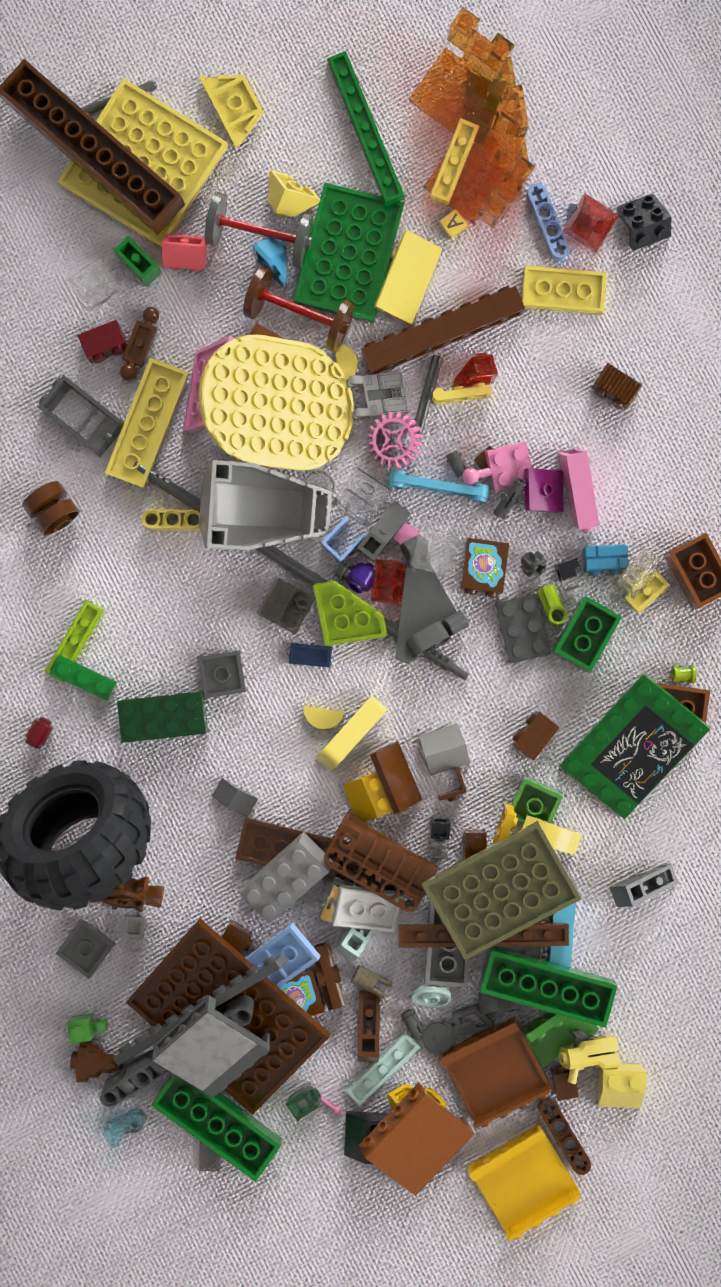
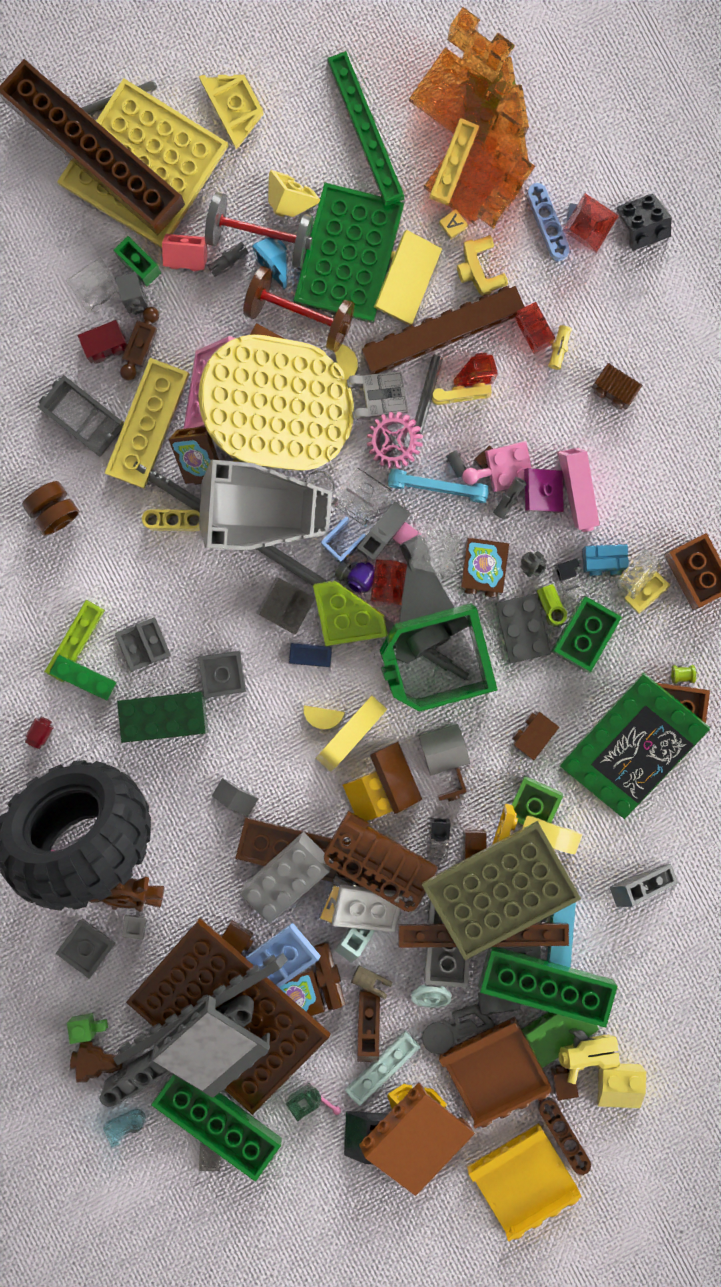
(132, 293): none -> dark grey brick
(142, 644): none -> dark grey slope
(193, 452): none -> panel
(227, 259): none -> dark grey pin
(391, 670): none -> green container
(411, 1023): dark grey pin -> none
(472, 269): none -> light yellow connector
(534, 327): none -> clear red brick
(556, 360): none -> light yellow pin
(563, 290): light yellow tile -> none

